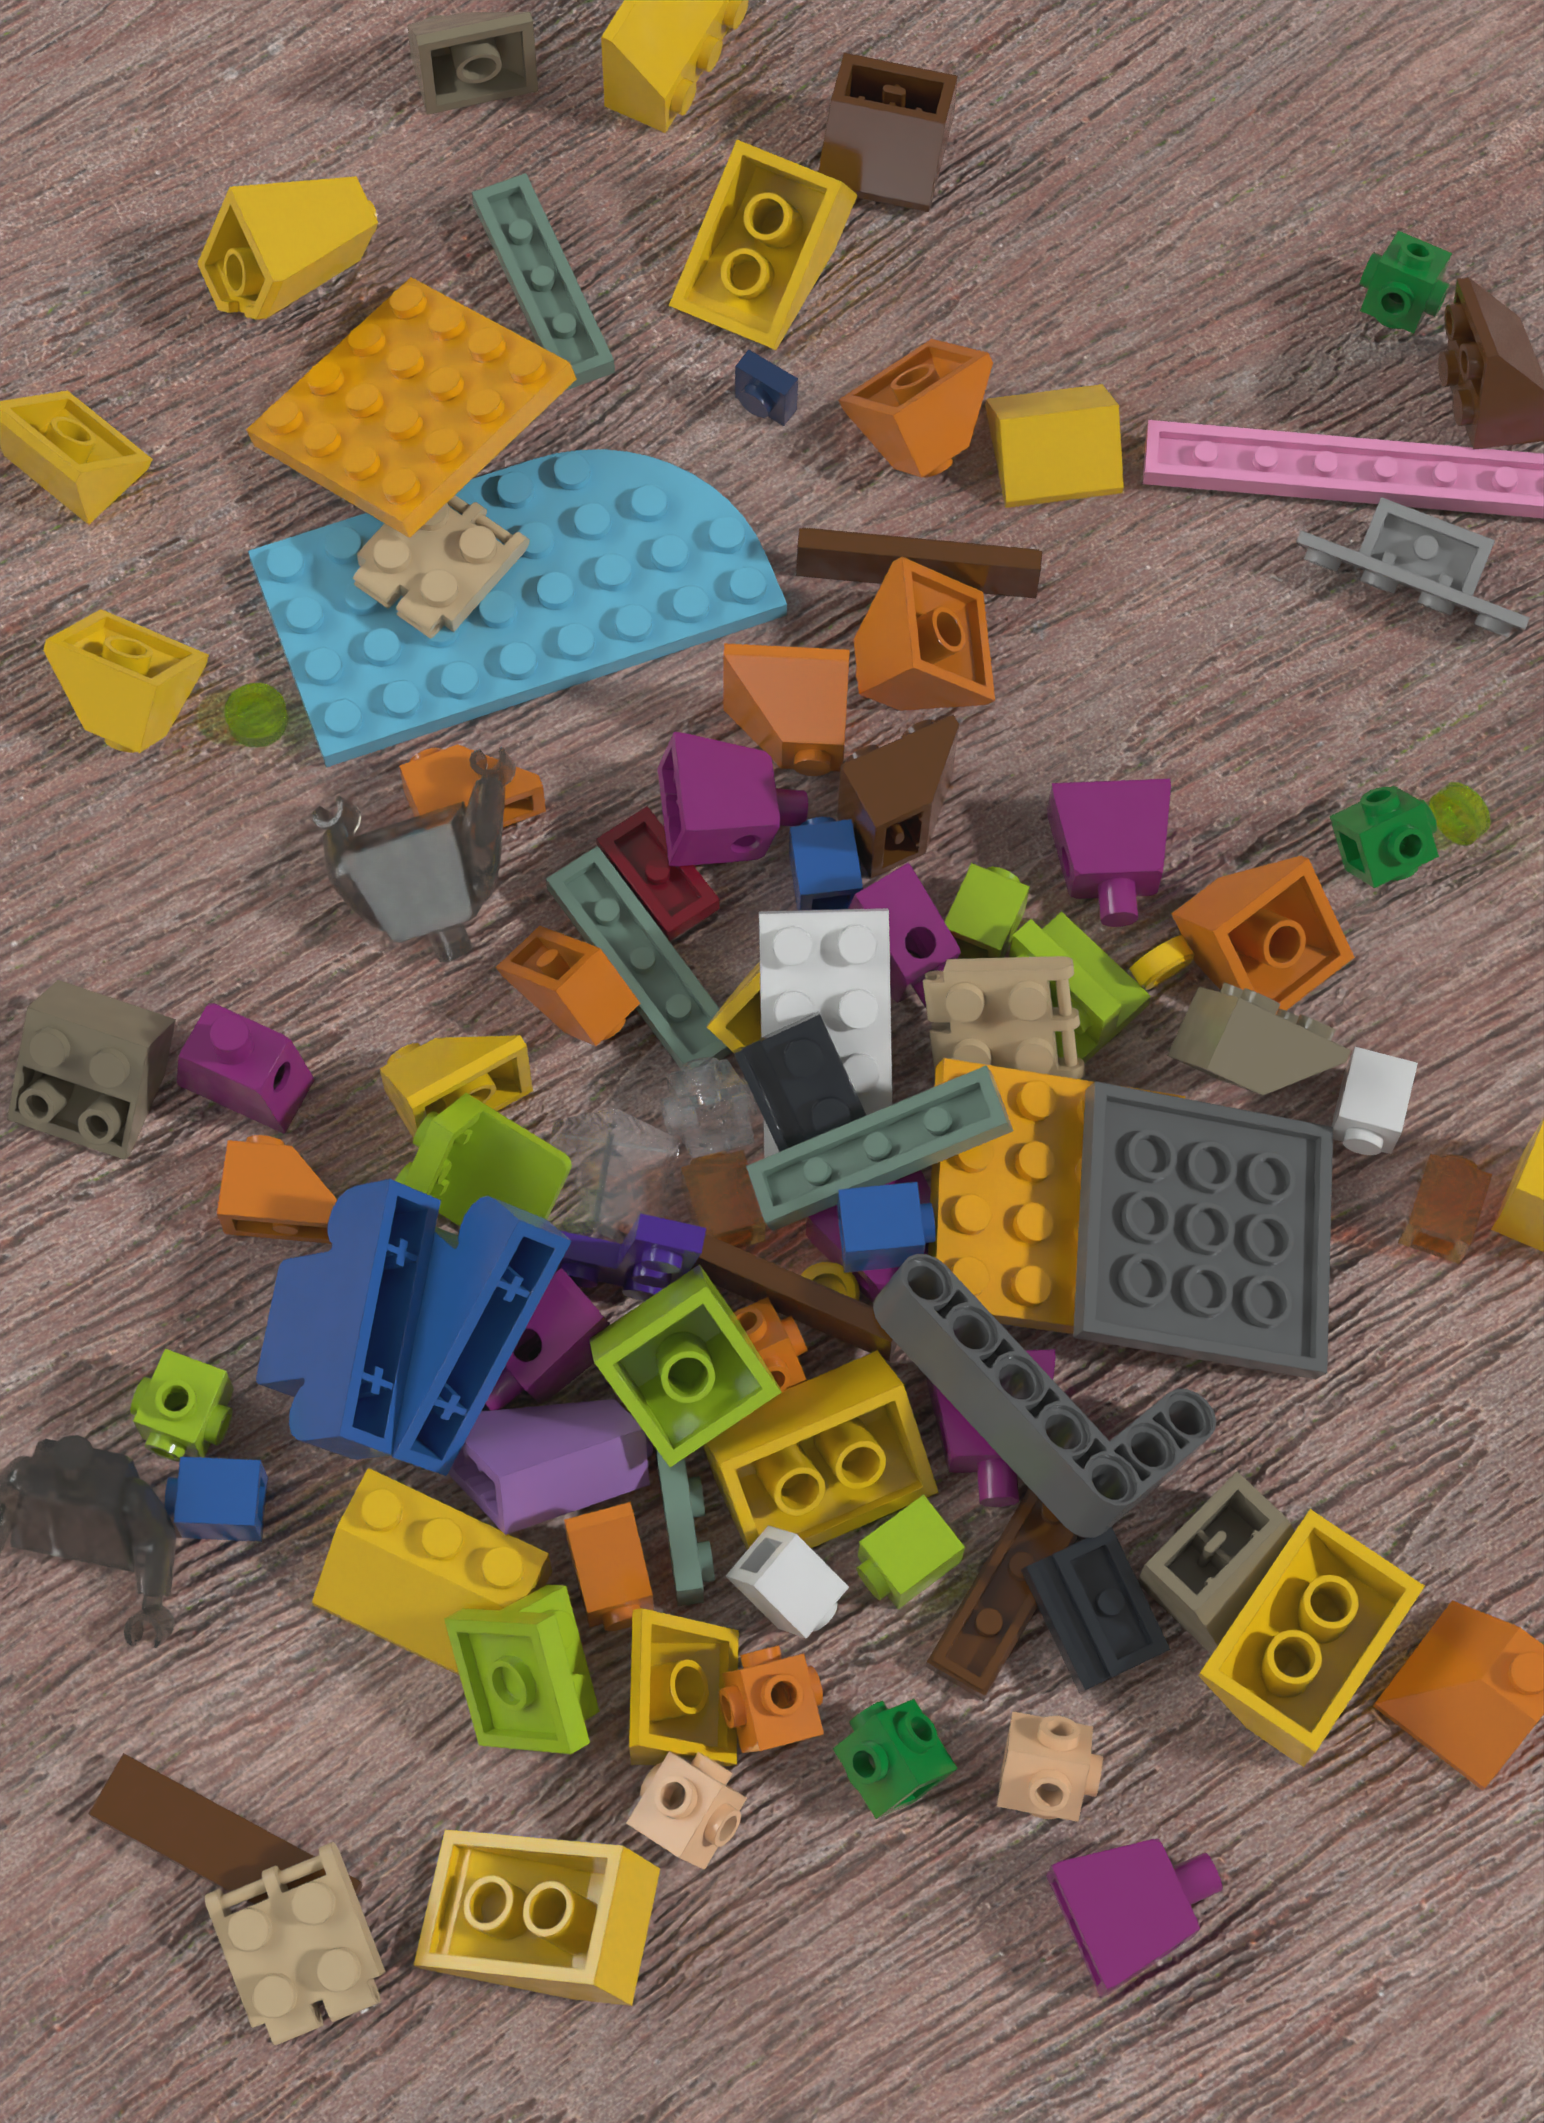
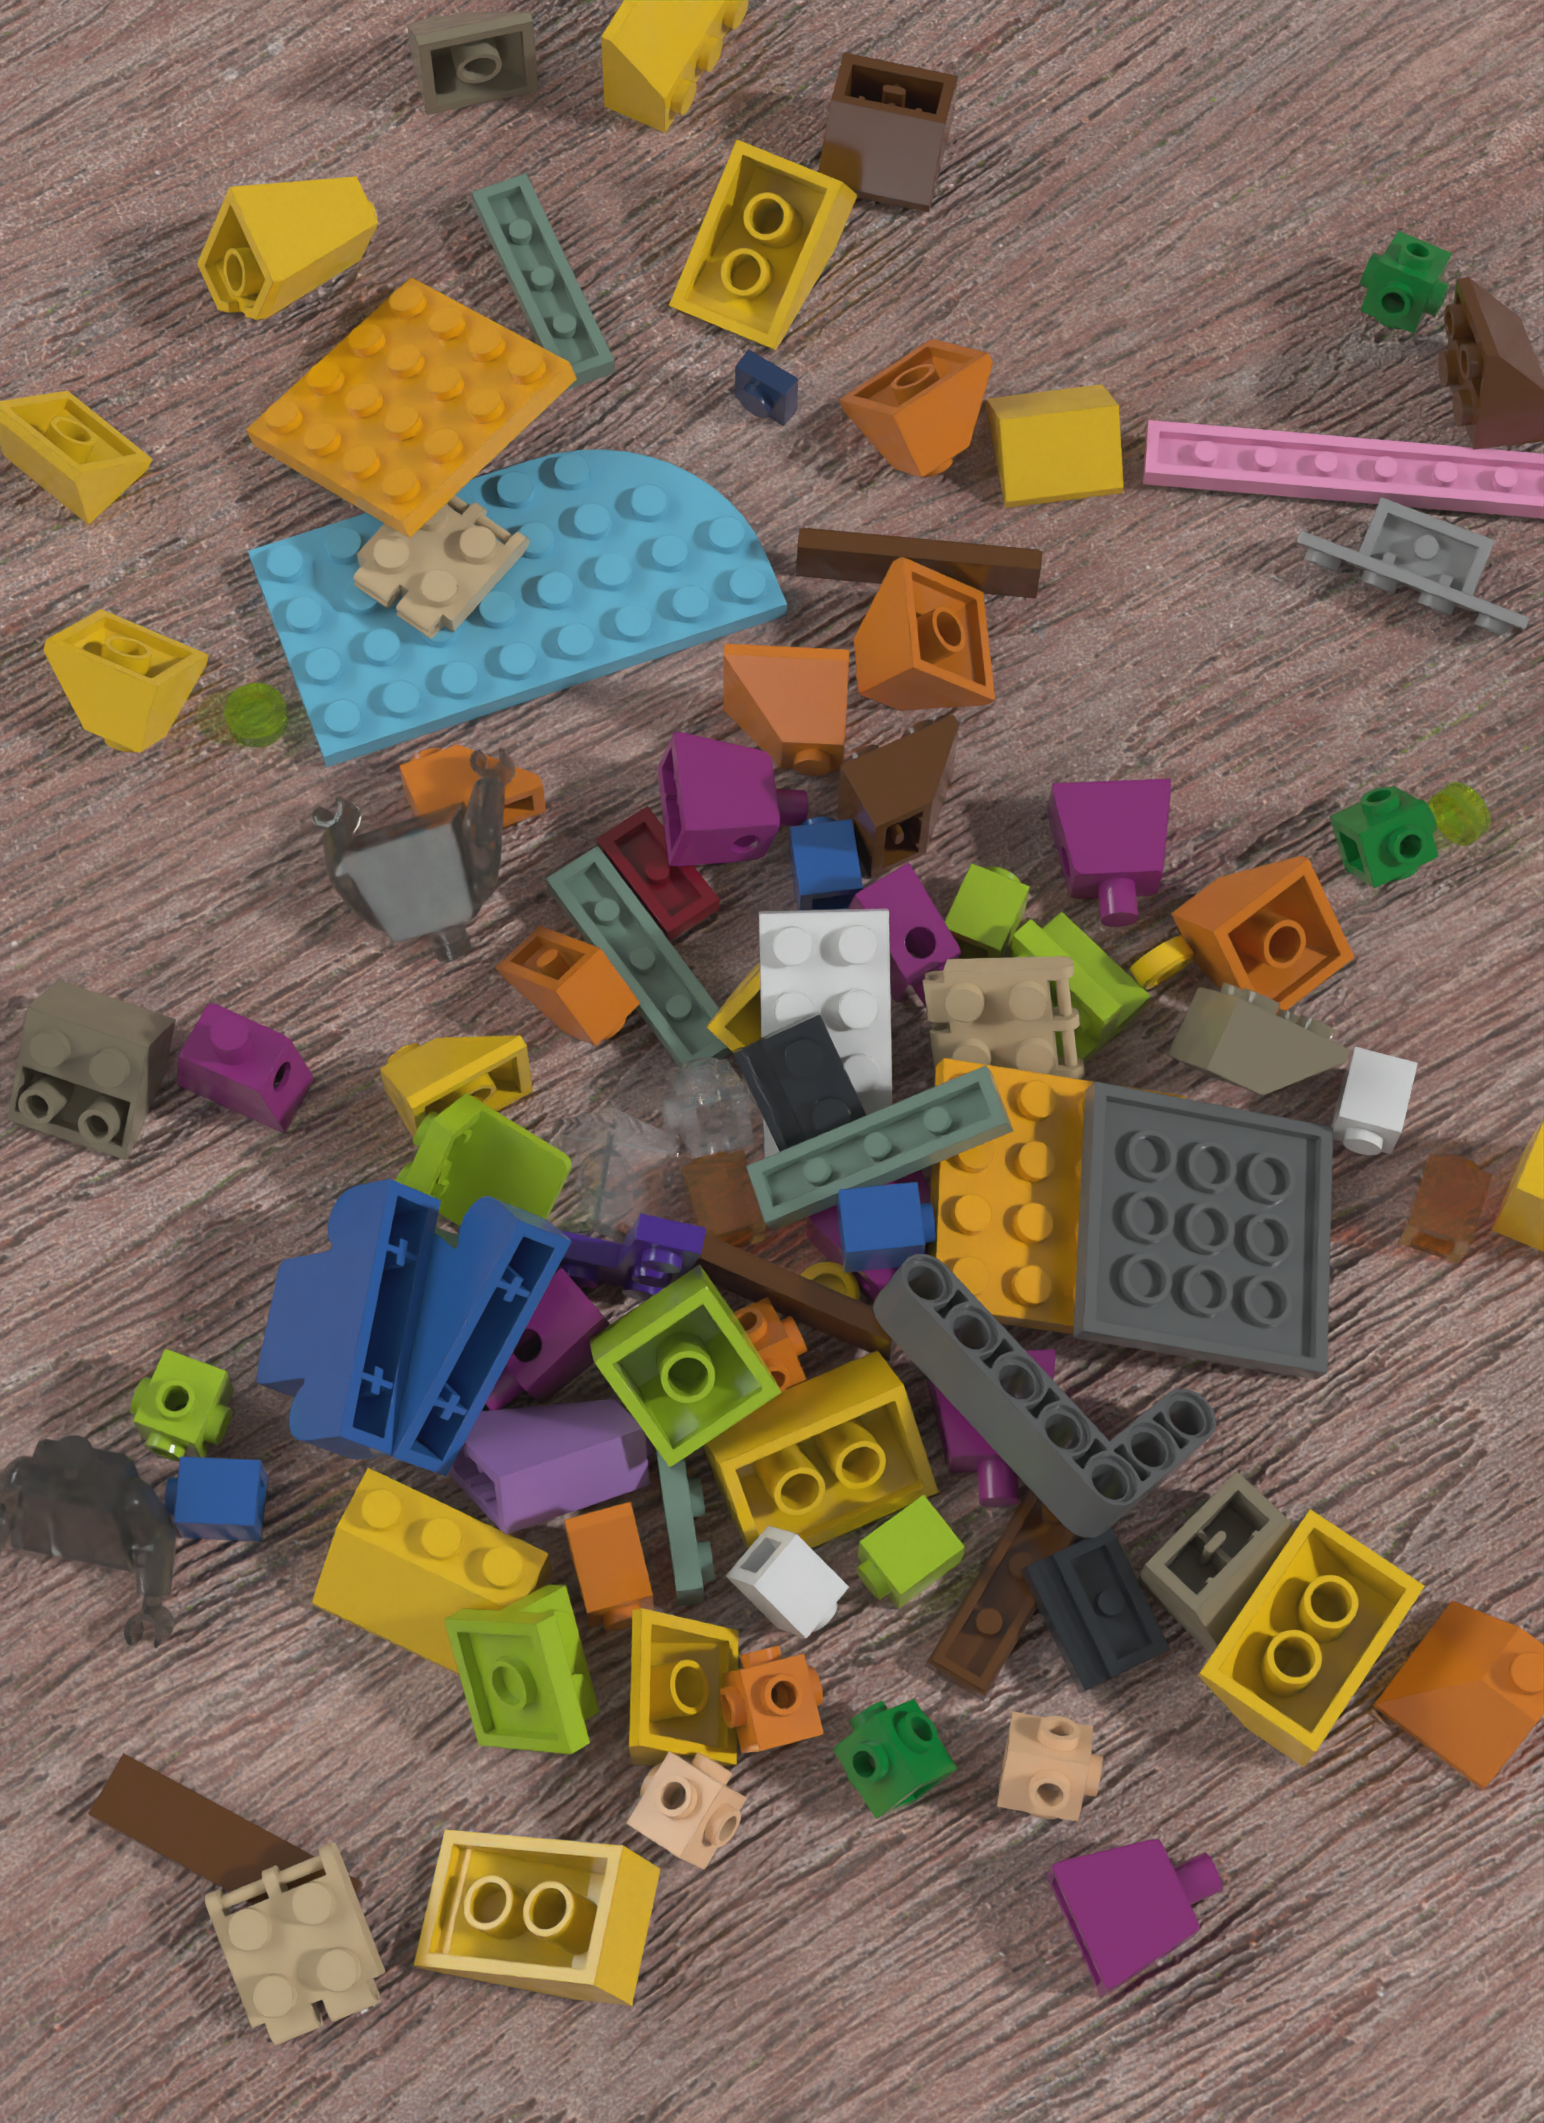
(272, 1193): orange slope -> none

